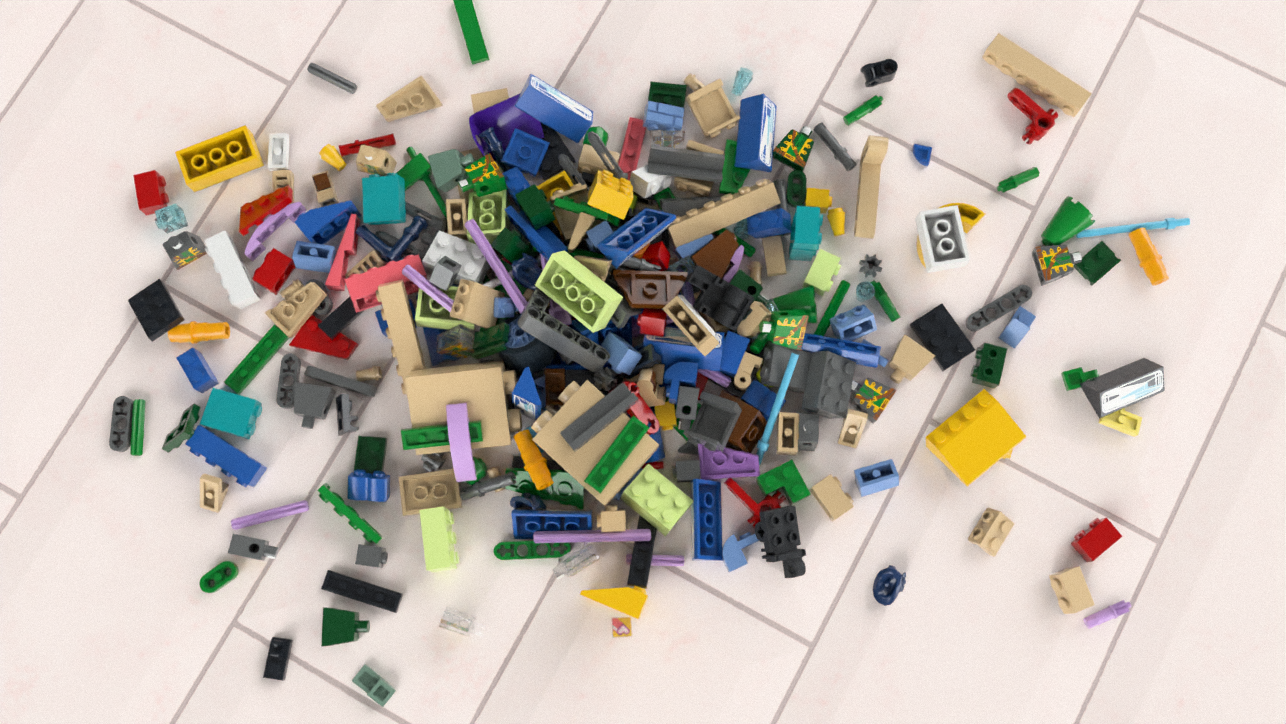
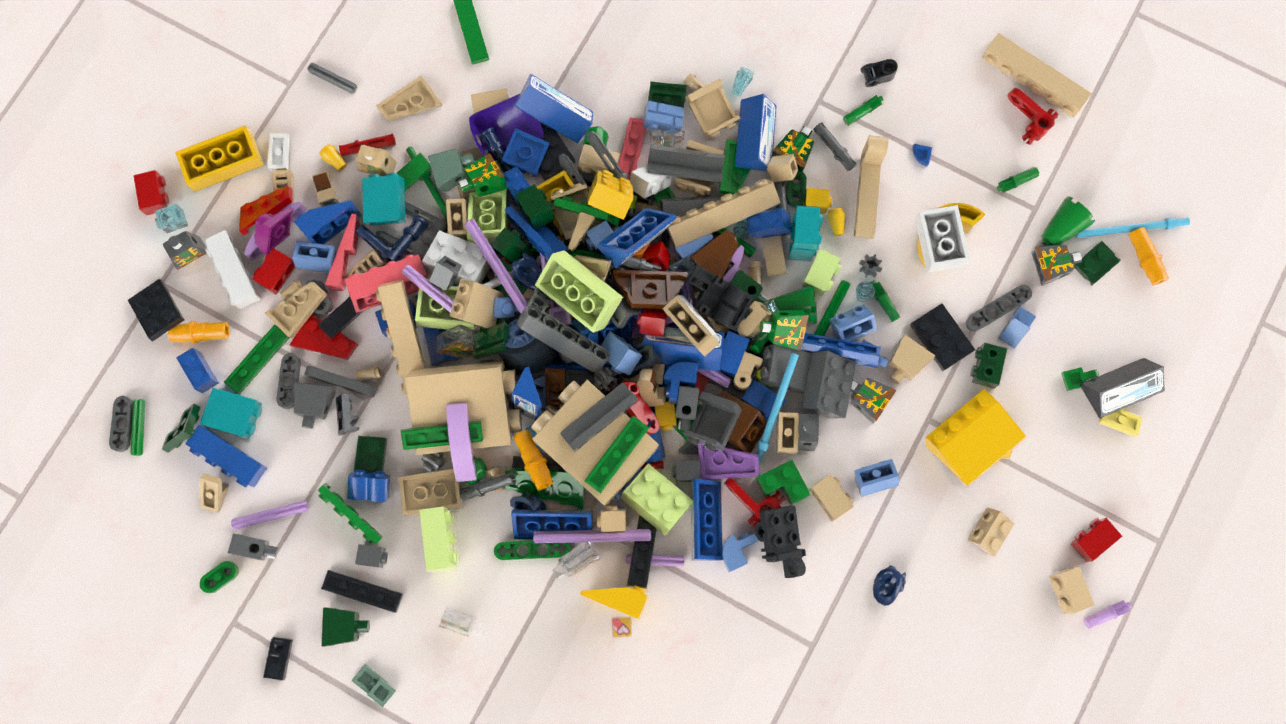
(273, 229): none -> magenta slope
(782, 168): none -> tan brick
(852, 428): tan slope -> none

